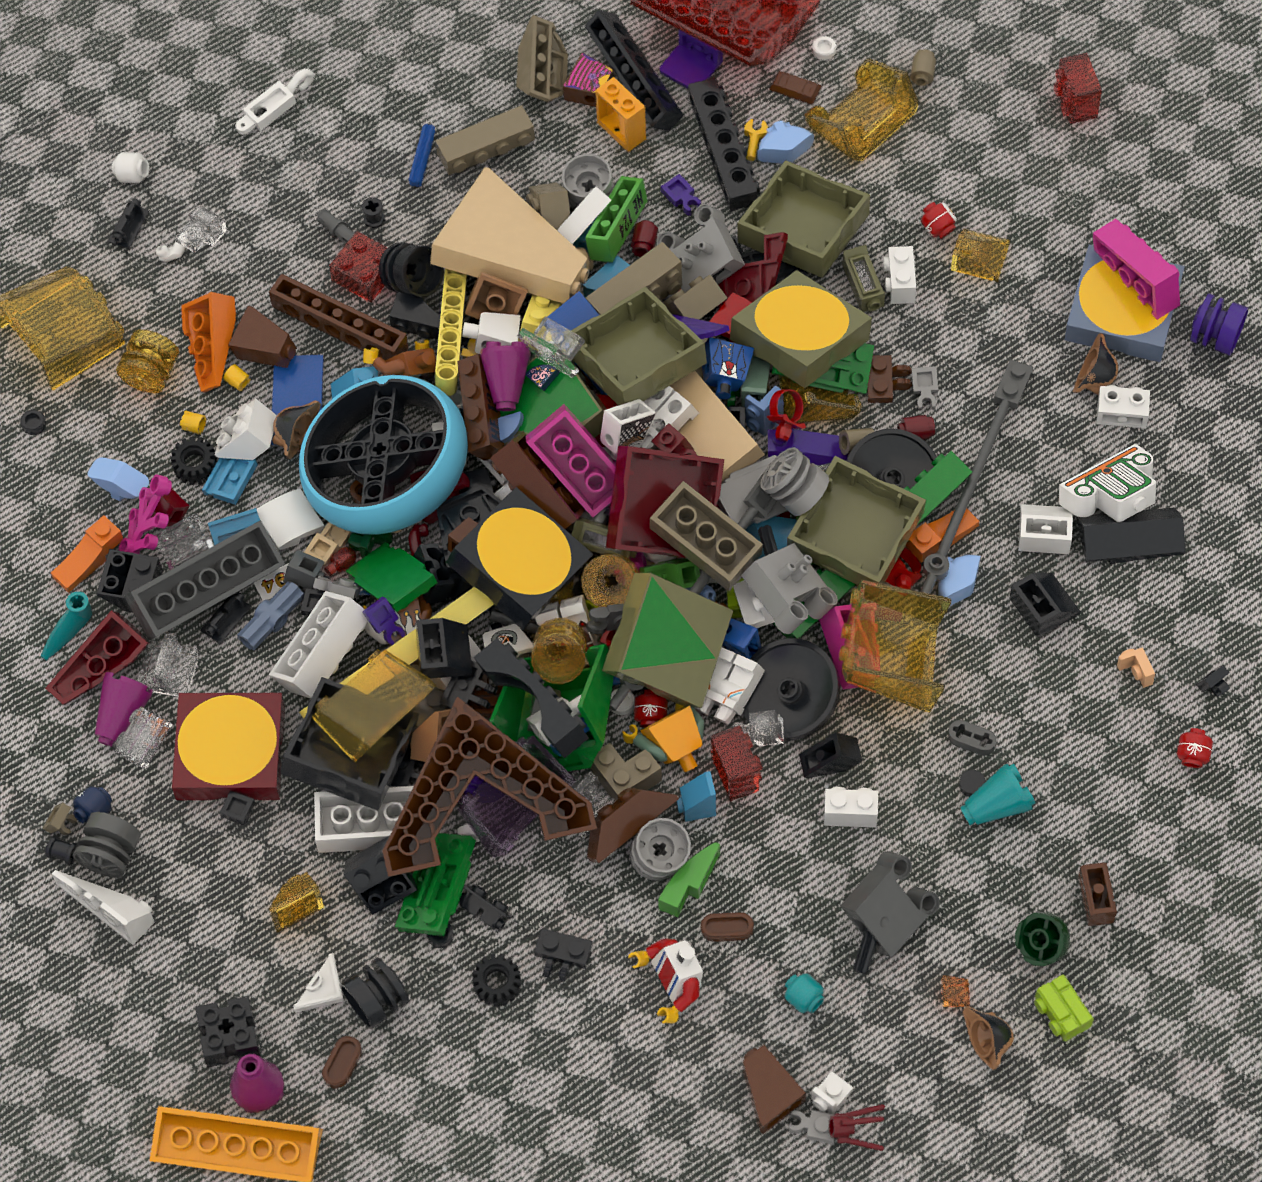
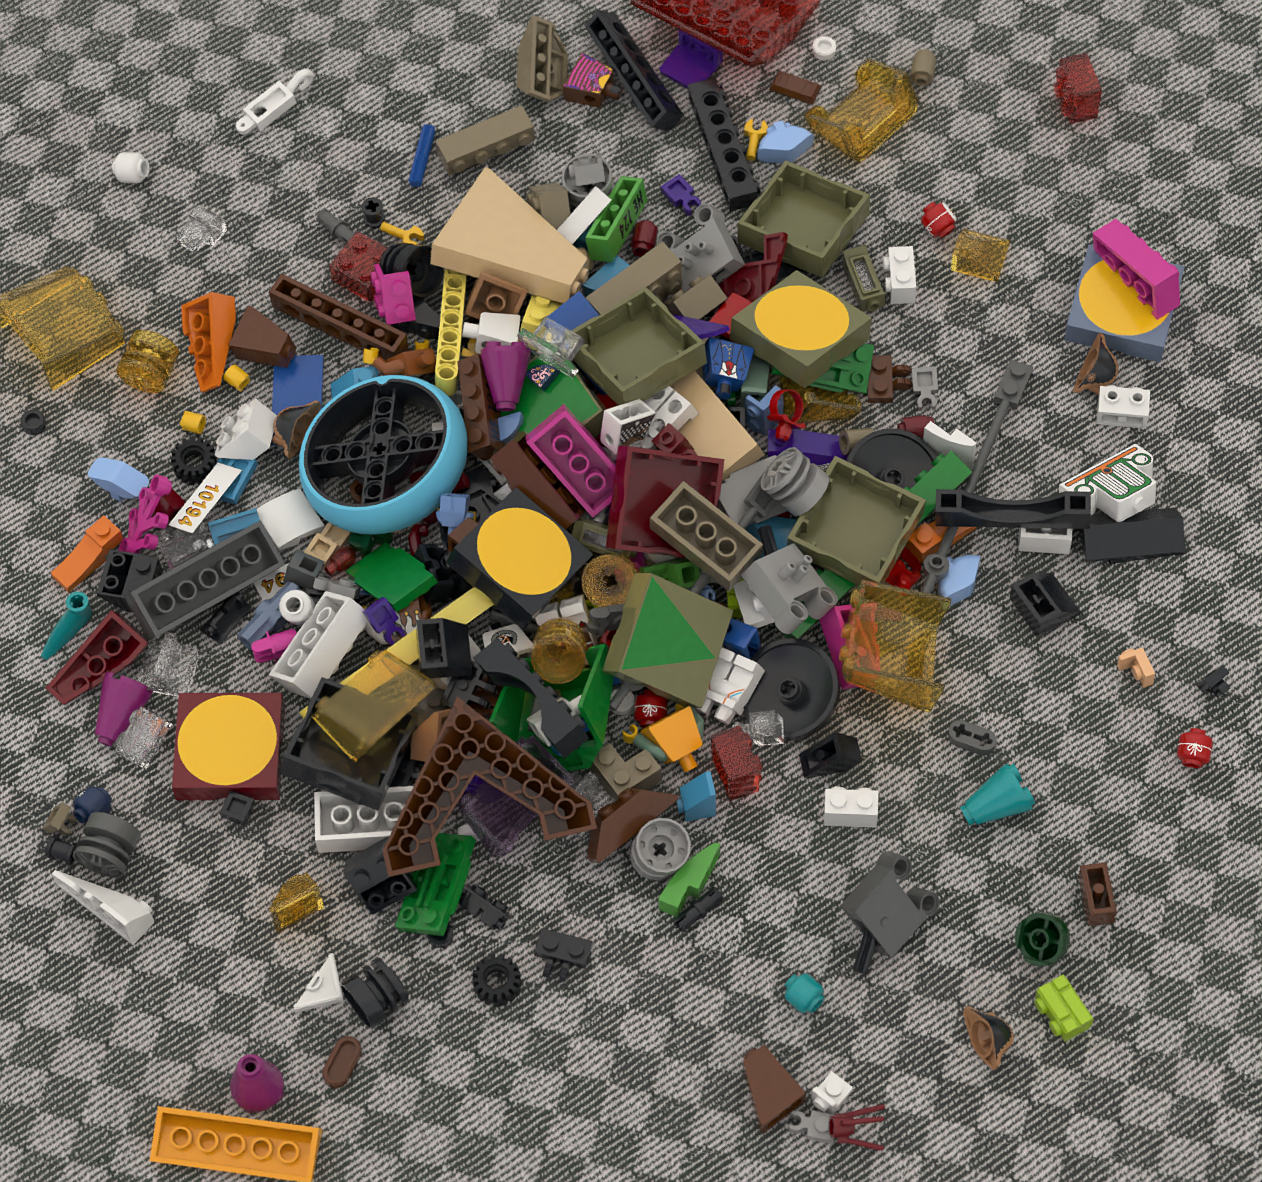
(128, 224): black hinge -> none
(167, 254): white arm -> none
(205, 497): none -> white sticker
(237, 1018): black brick -> none
(272, 646): none -> dark pink arm
(296, 606): none -> white head
(393, 296): none -> dark pink bracket
(406, 236): none -> yellow bar
(454, 510): none -> medium blue piece
(587, 170): none -> light grey brick
(620, 111): light orange window -> none
(678, 972): torso -> none
(698, 909): none -> black pin
(727, 927): reddish brown tile -> none
(955, 991): clear orange slope -> none
(957, 442): none -> white slope
(965, 509): none -> black arch
(971, 781): black tile -> none
(1219, 324): dark purple wheel -> none

